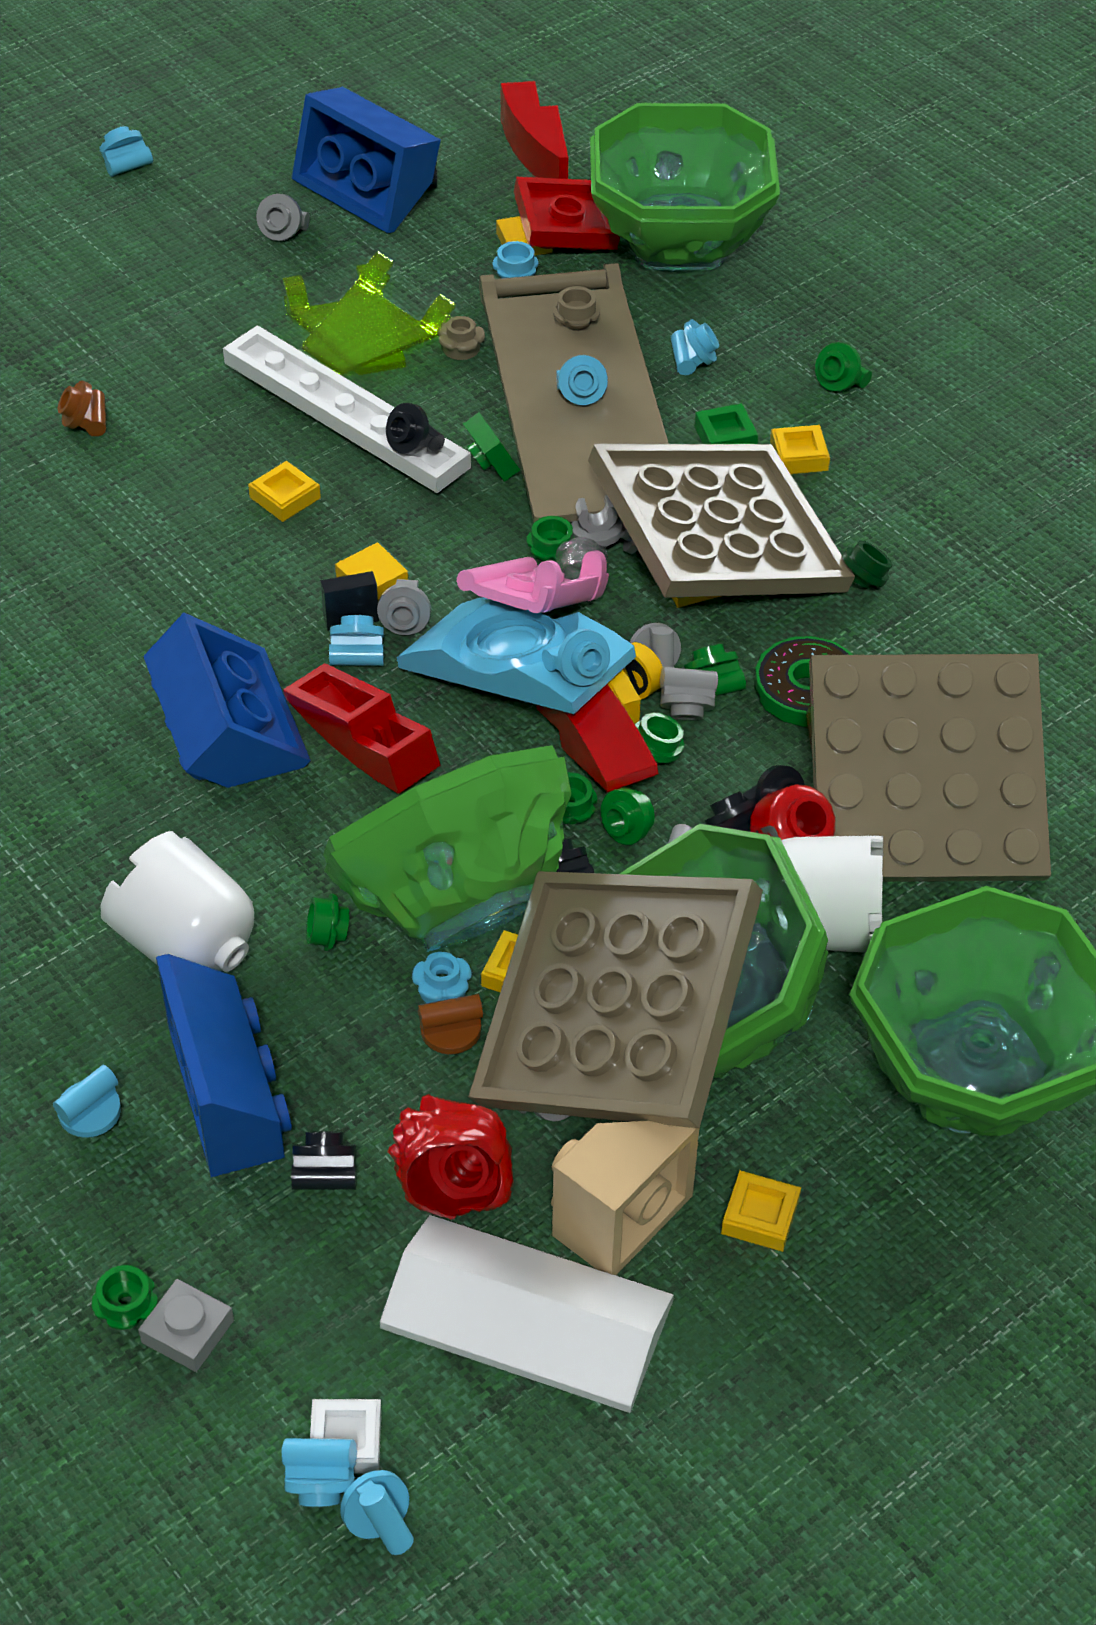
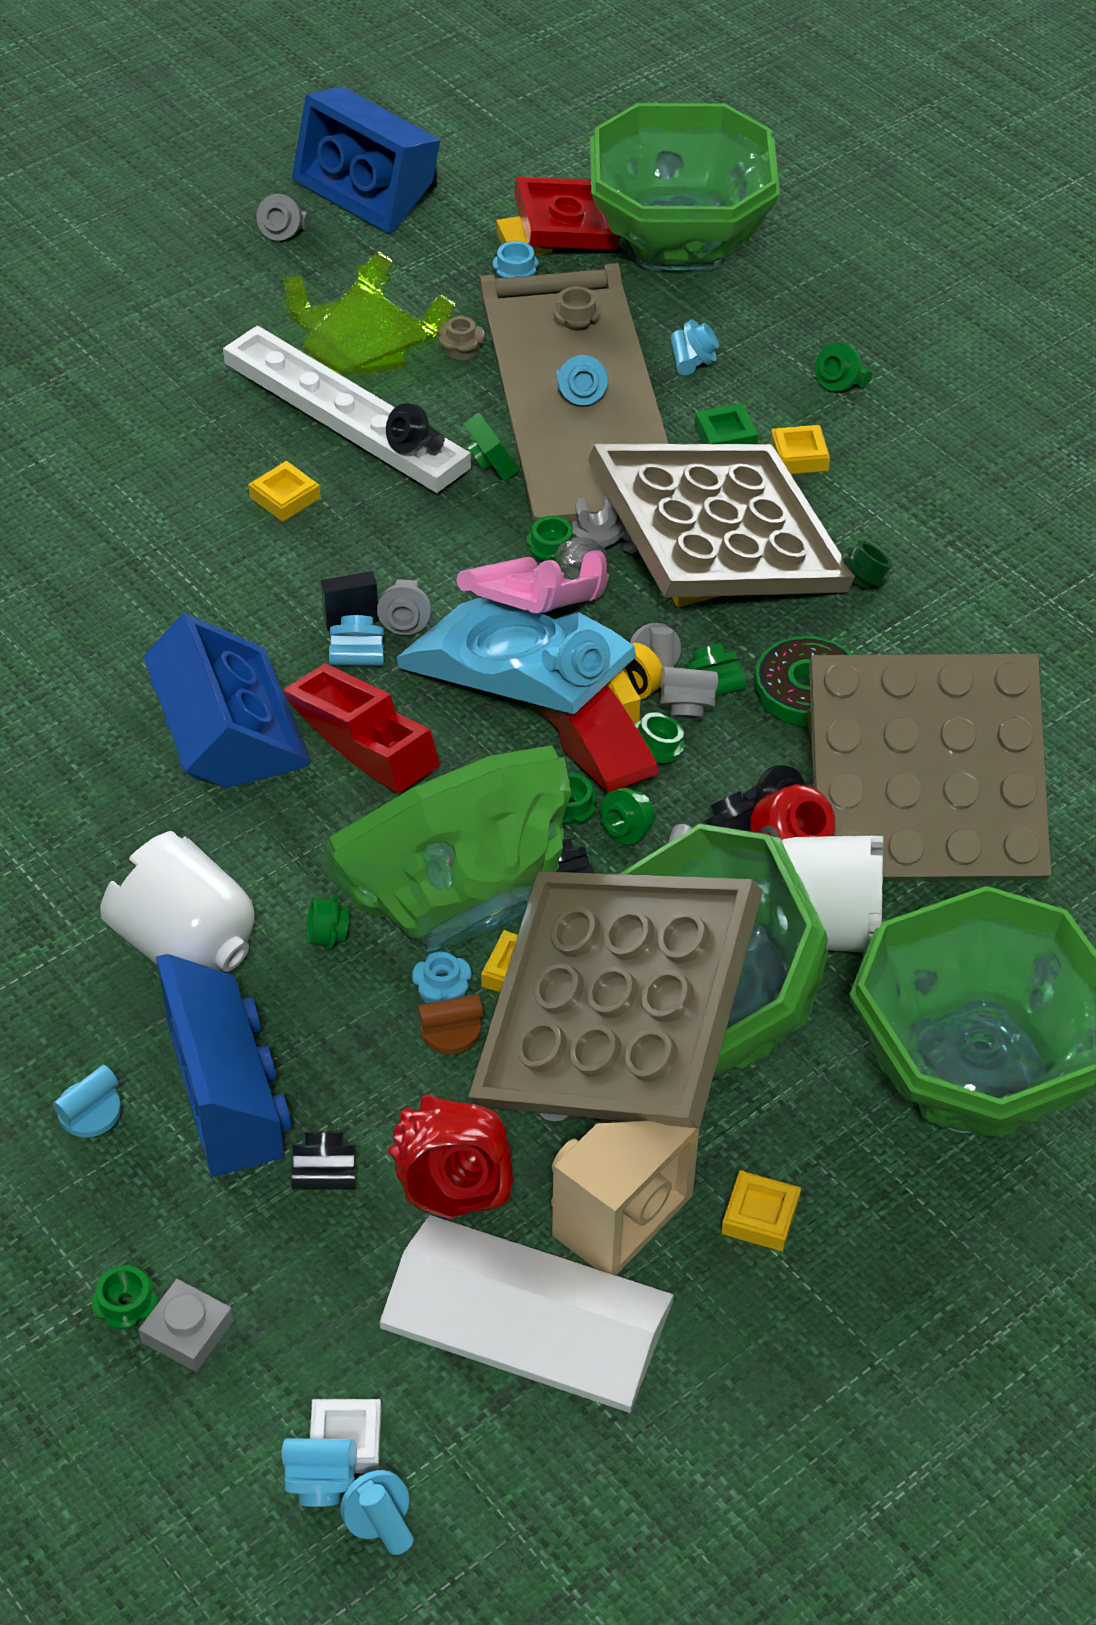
(83, 408): dark orange plate -> none
(124, 151): medium azure plate -> none
(375, 559): yellow tile -> none
(533, 130): red slope -> none

